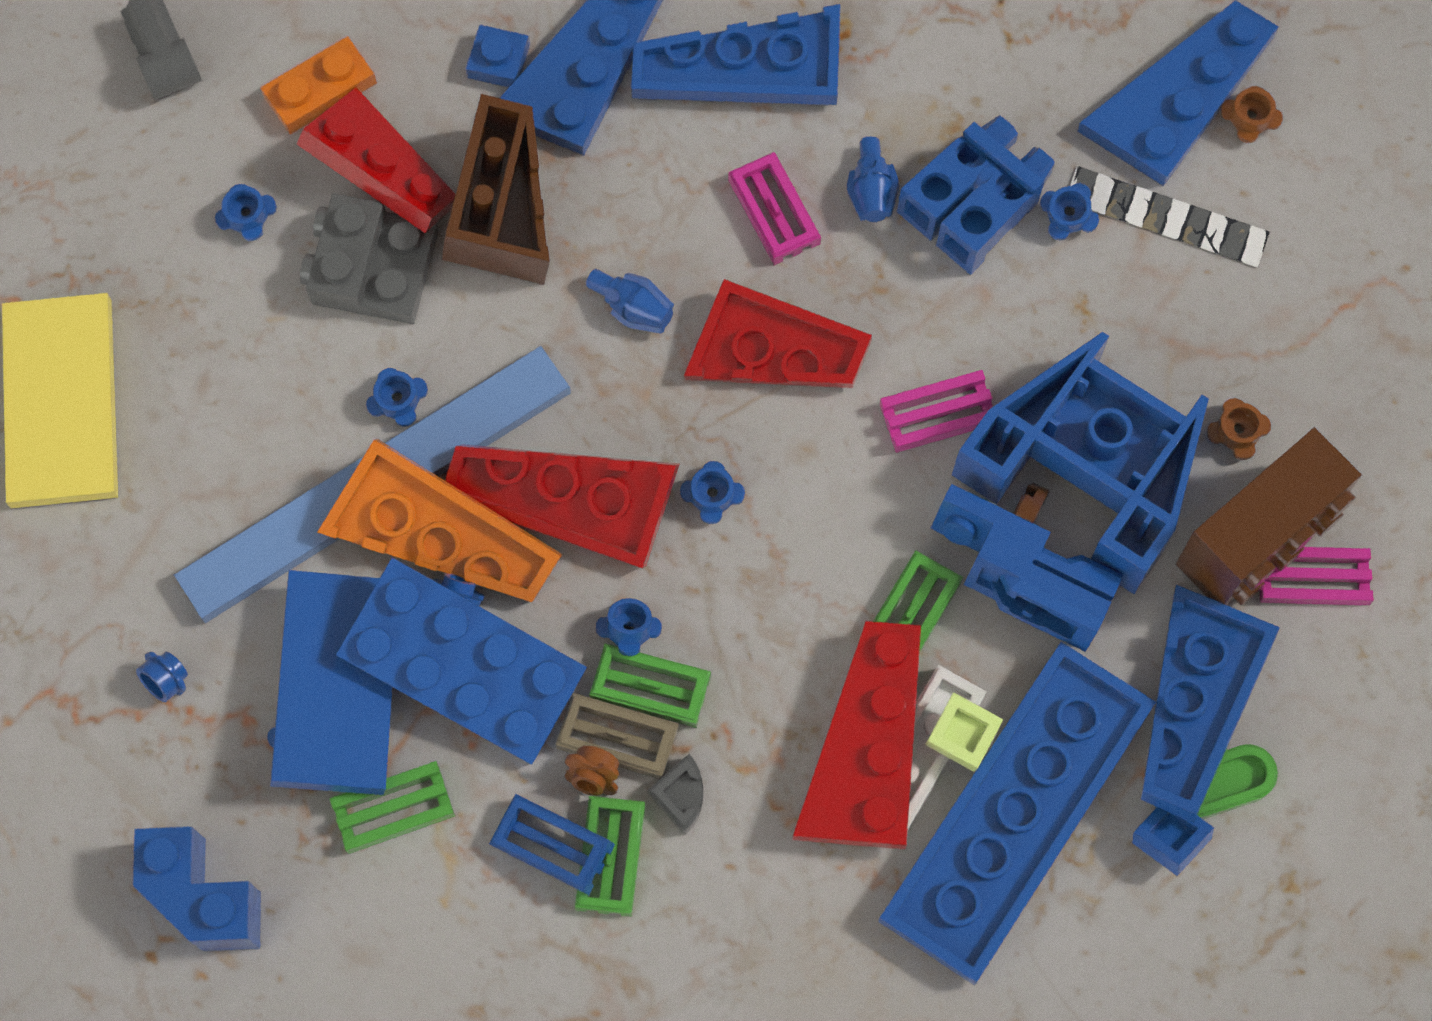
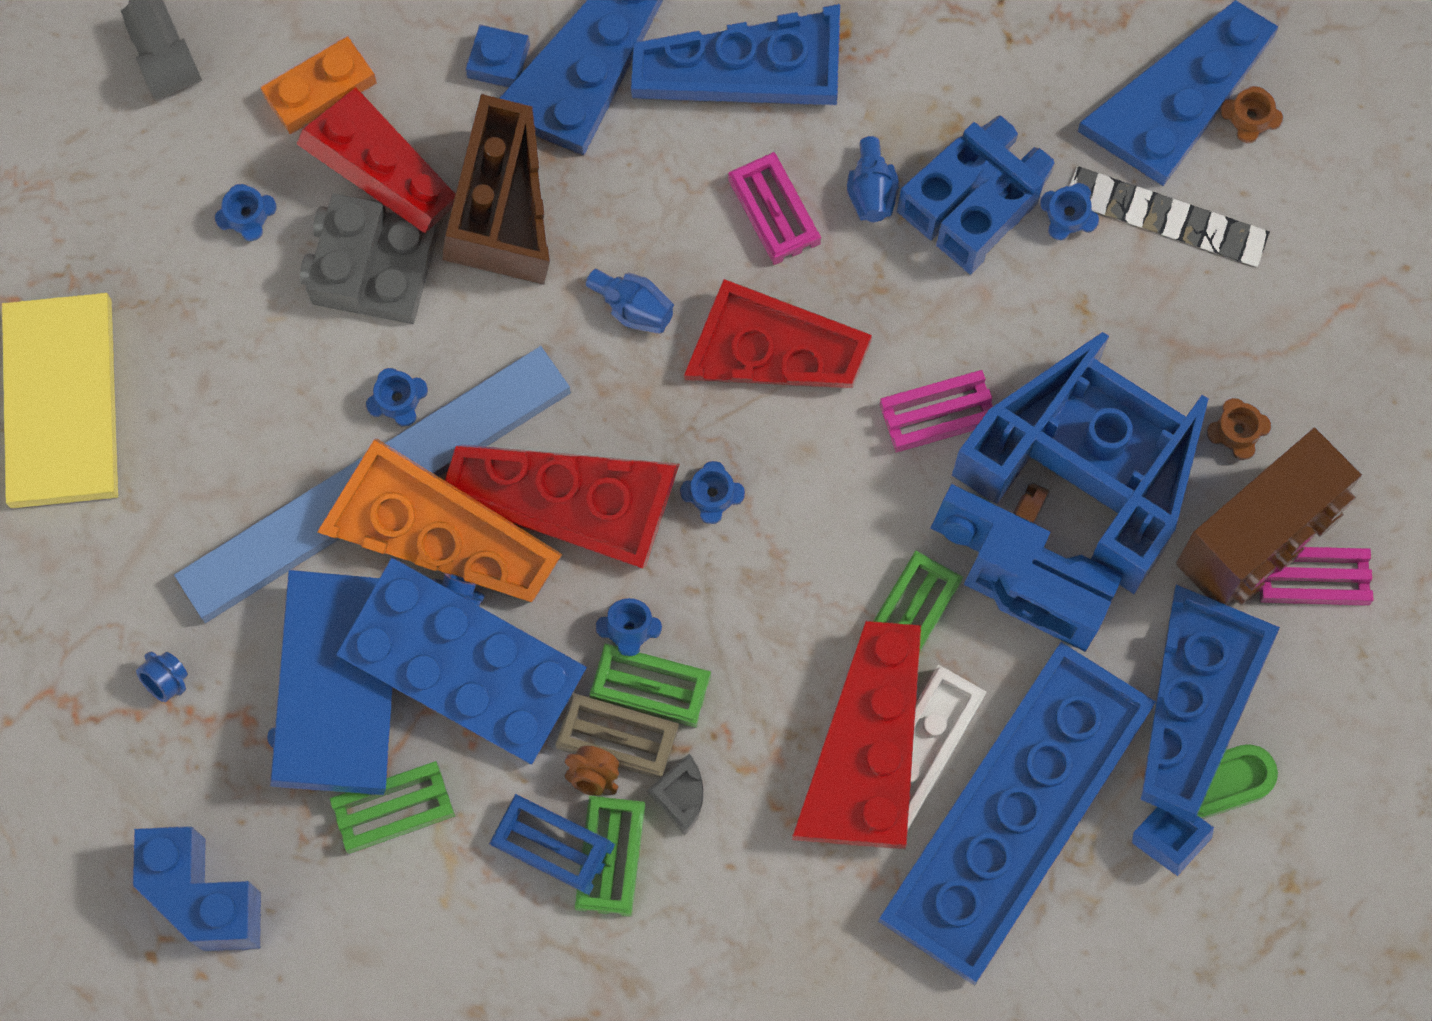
(964, 732): yellowish green plate -> none

